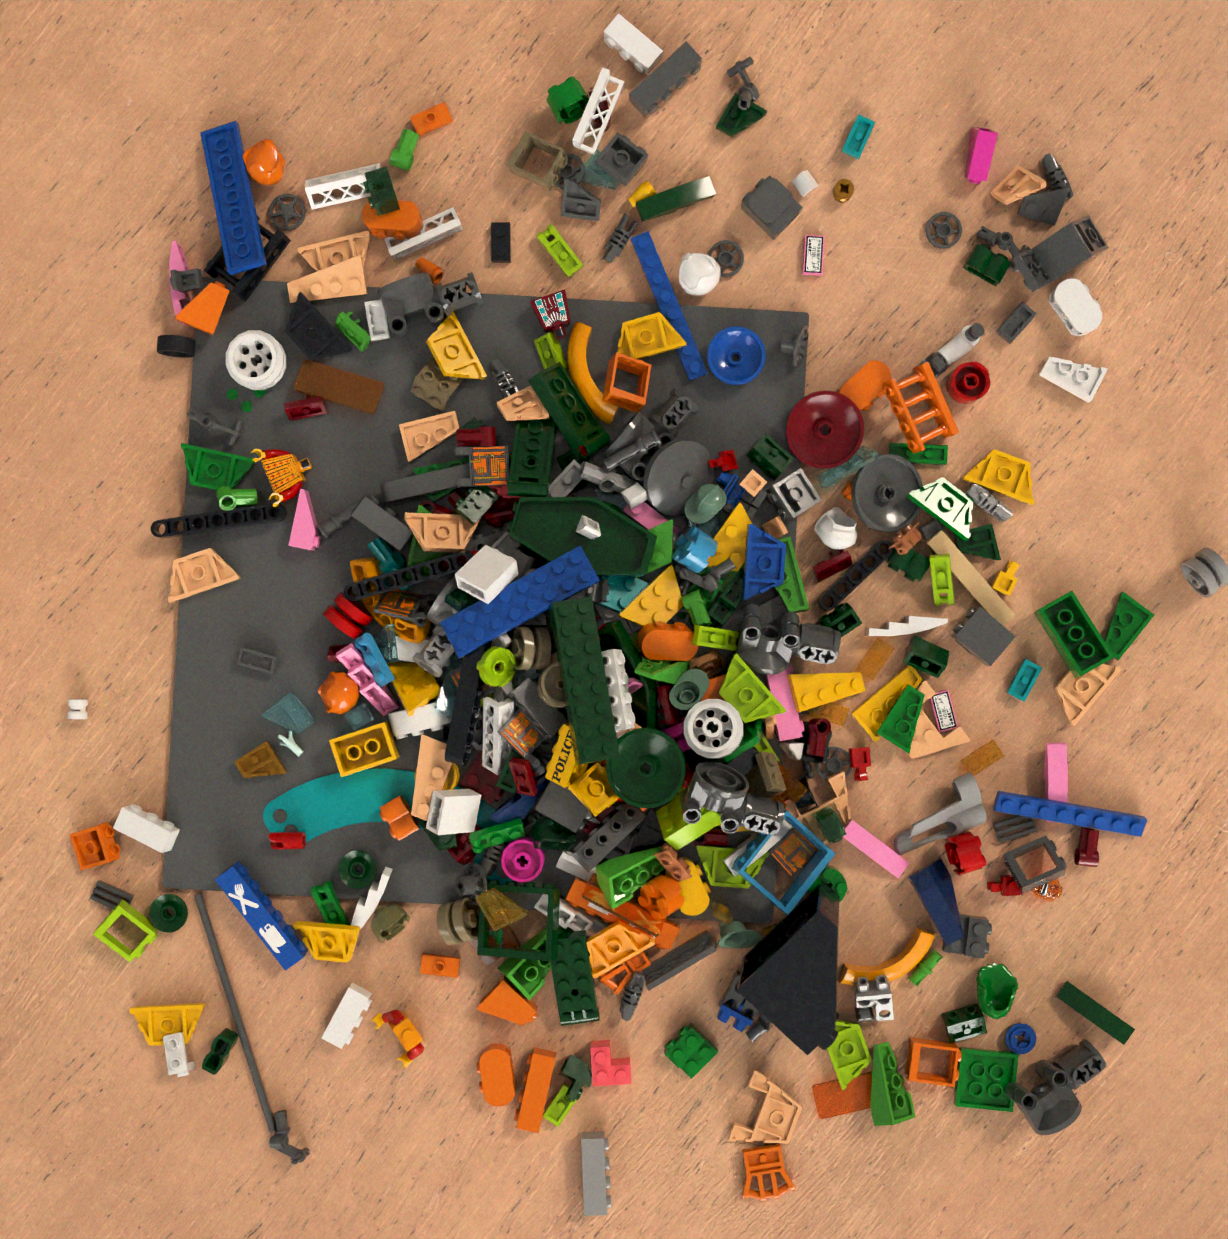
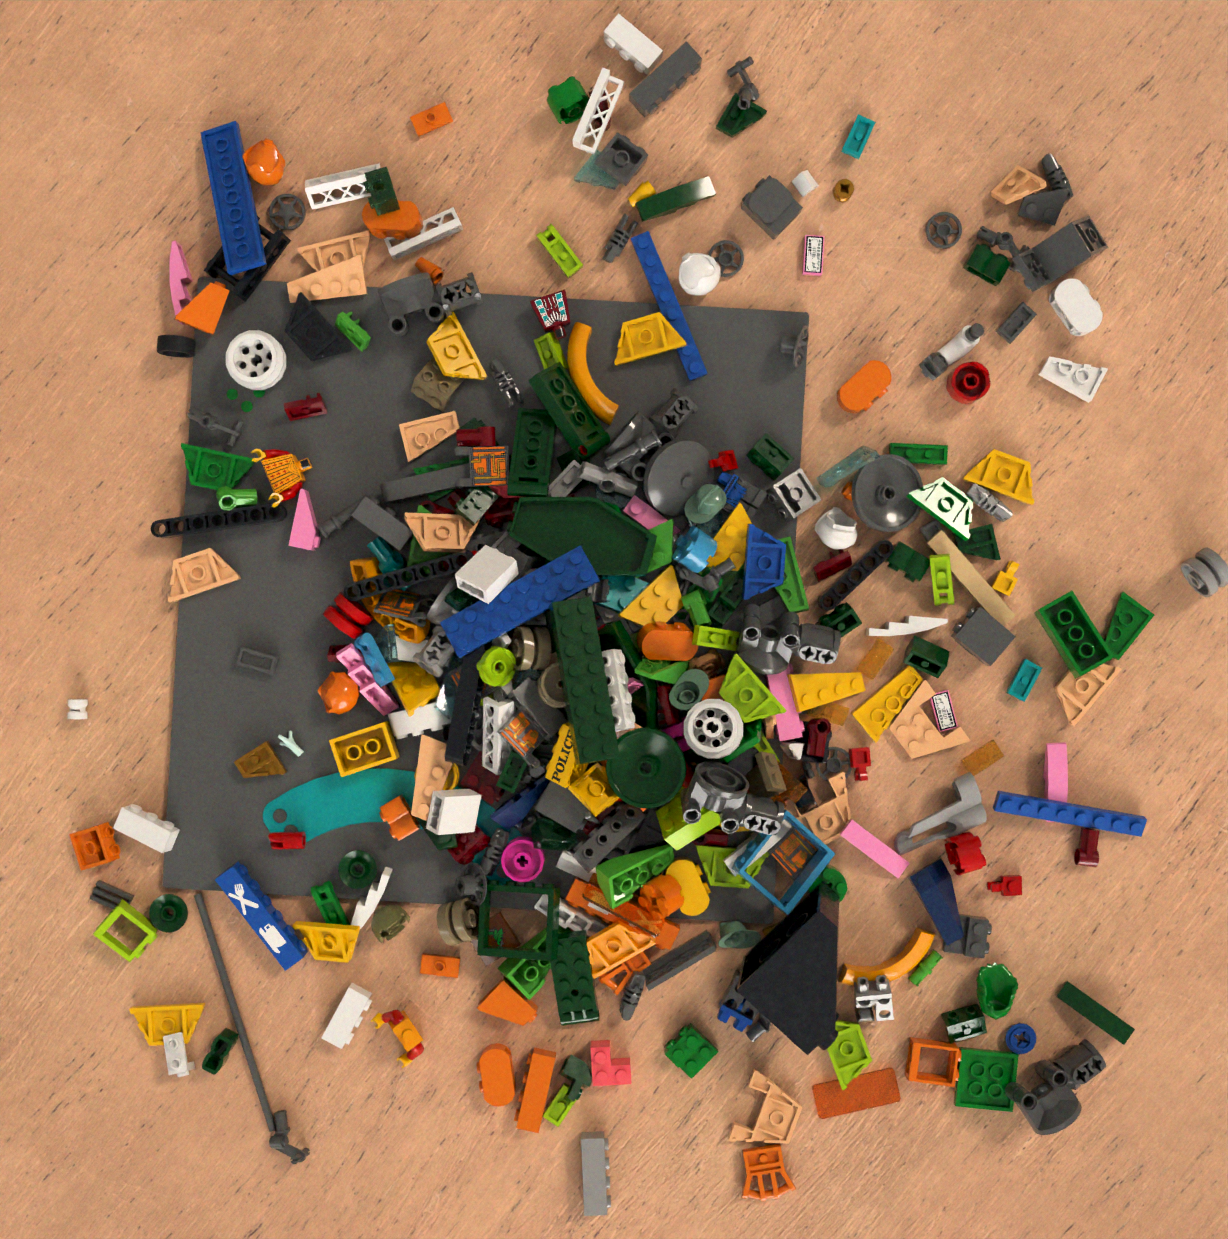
(186, 280): dark grey bracket -> none
(290, 714): clear light blue wing -> none
(339, 386): clear orange piece -> none
(359, 717): clear light blue brick -> none
(377, 320): white plate -> none
(402, 156): bright green piece -> none
(496, 835): green plate -> none
(499, 908): clear yellow wing -> none
(500, 242): black plate -> none
(522, 152): dark tan window -> none
(522, 406): light nougat wing -> none
(523, 776): dark red plate -> none
(569, 171): dark grey wheel -> none
(579, 202): dark grey wing -> none
(588, 528): white slope -> none
(622, 398): orange window -> none
(634, 495): white slope -> none
(676, 867): nougat hinge -> none
(721, 912): clear yellow plate -> none
(738, 342): blue dish -> none
(753, 483): light nougat plate -> none
(775, 527): light nougat plate -> none
(824, 429): dark red dish -> none
(829, 824): clear green brick -> none
(889, 1099): bright green wedge -> none
(902, 718): green wing -> none
(906, 539): nougat hinge -> none
(935, 400): orange fence -> none
(980, 154): dark pink slope -> none
(1016, 872): dark grey window -> none
(1030, 822): dark grey tile -> none
(1048, 891): clear orange head -> none

